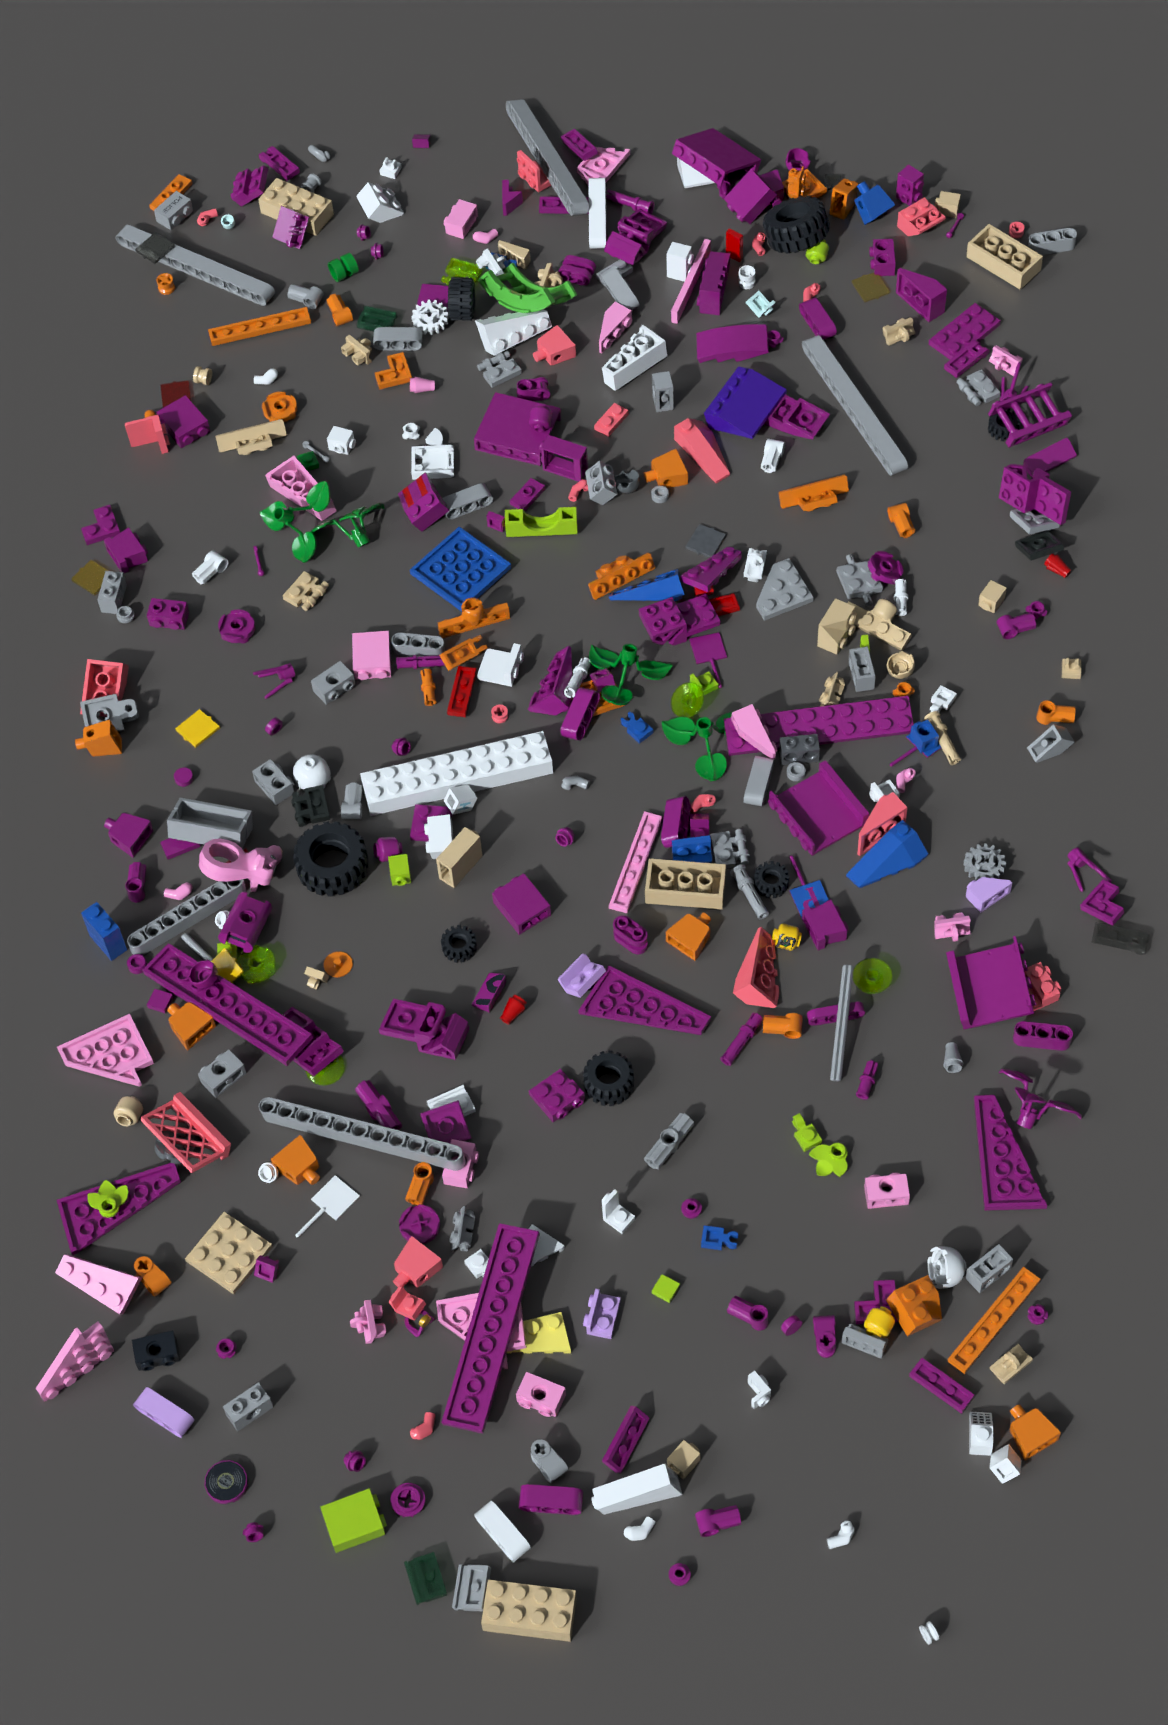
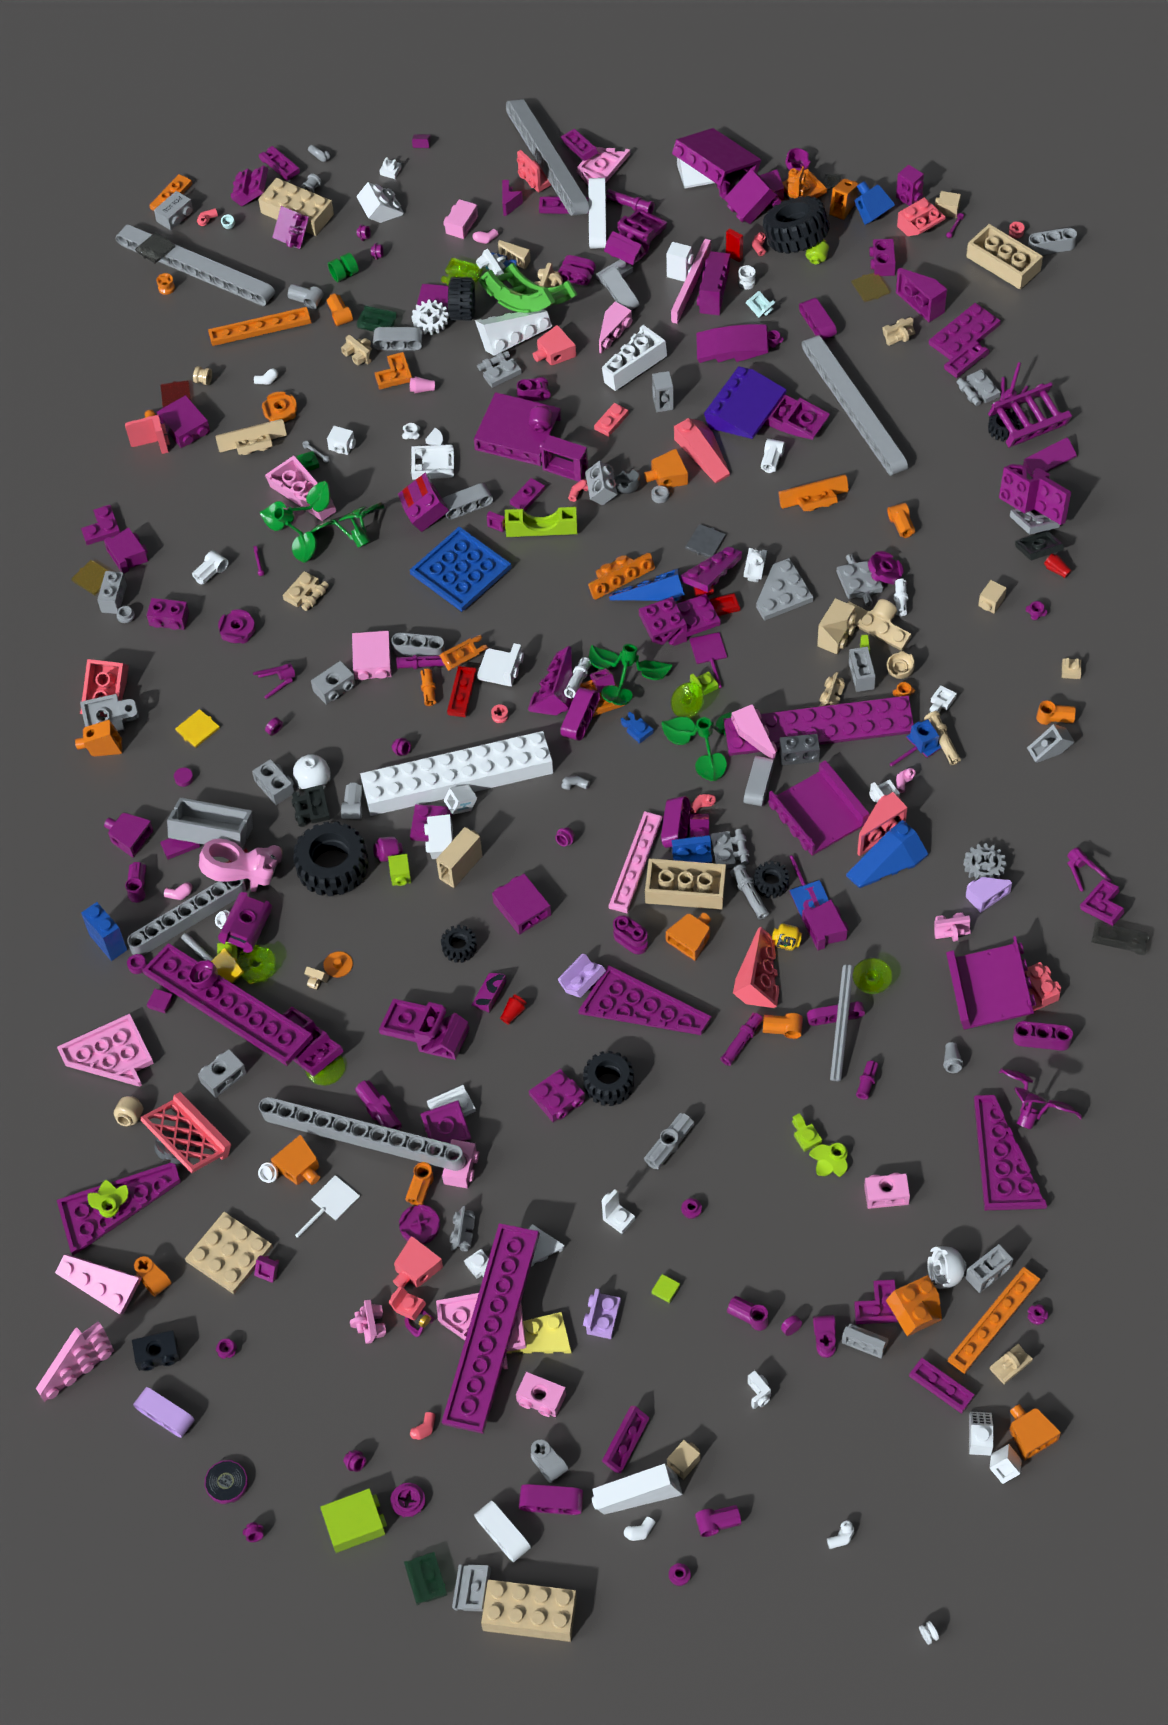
(190, 1023): orange torso -> none
(248, 1406): light grey brick -> none
(473, 617): orange plate -> none
(714, 1238): blue plate -> none
(796, 771): light grey tile -> none
(811, 291): coral arm -> none
(879, 1322): yellow head -> none
(1004, 360): bright pink hips -> none
(1011, 626): magenta piece -> none

